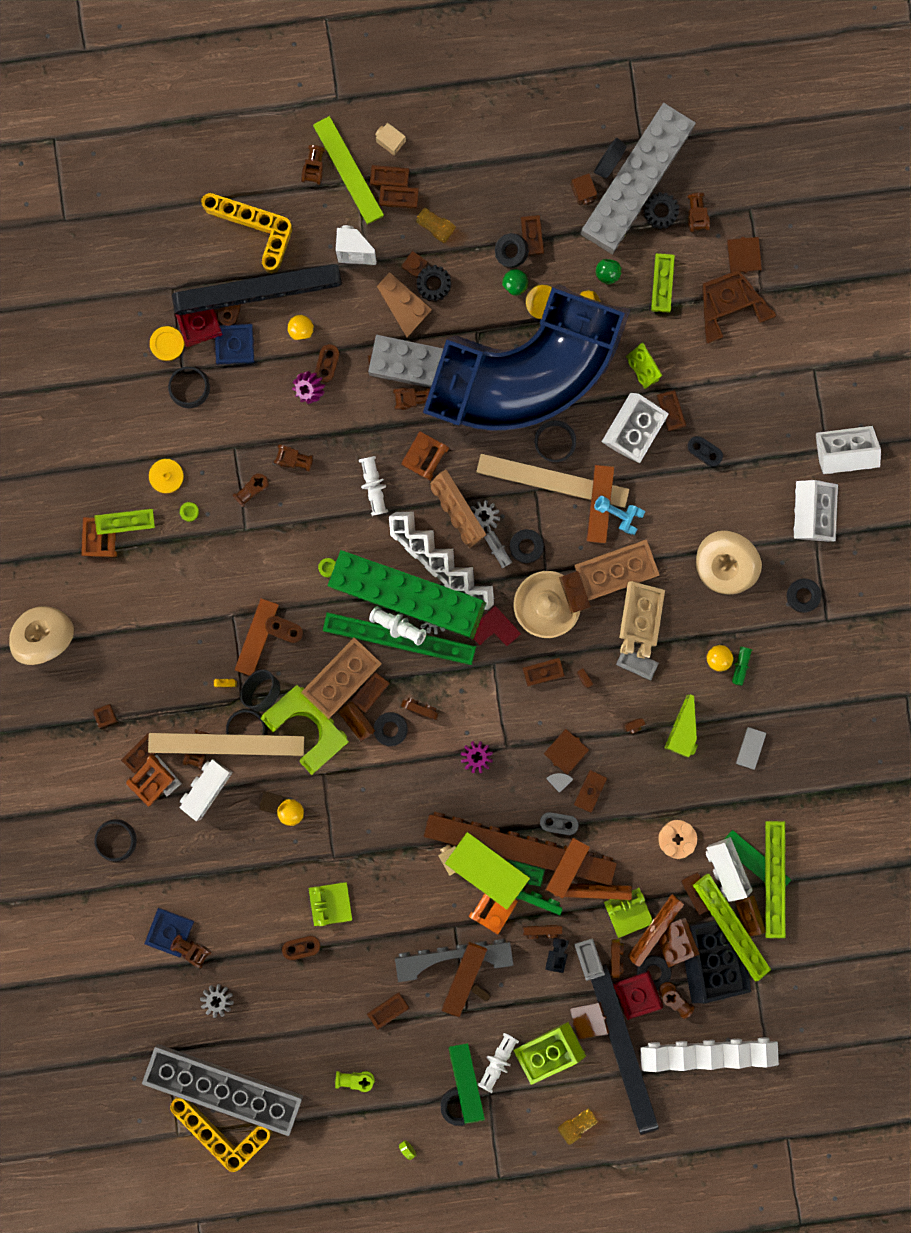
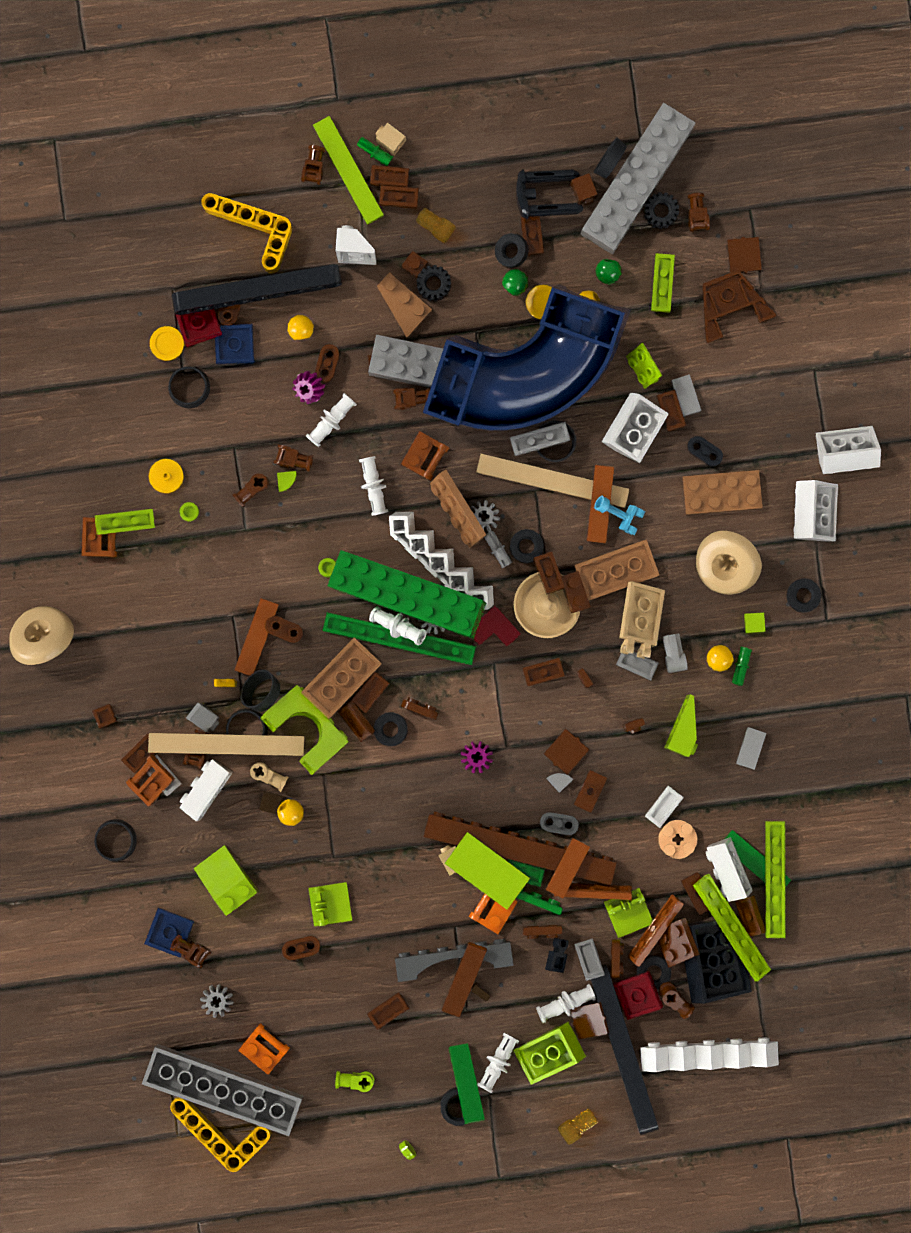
(203, 717): none -> light grey slope
(225, 880): none -> lime slope
(259, 1053): none -> orange plate
(269, 776): none -> tan connector
(286, 480): none -> lime tile
(331, 420): none -> white piece
(375, 151): none -> green axle
(524, 194): none -> black piece
(540, 439): none -> light grey tile
(549, 573): none -> reddish brown plate
(566, 1003): none -> white piece
(664, 806): none -> white tile
(675, 657): none -> light grey piece
(686, 395): none -> light grey tile
(722, 492): none -> medium nougat plate
(754, 622): none -> lime tile

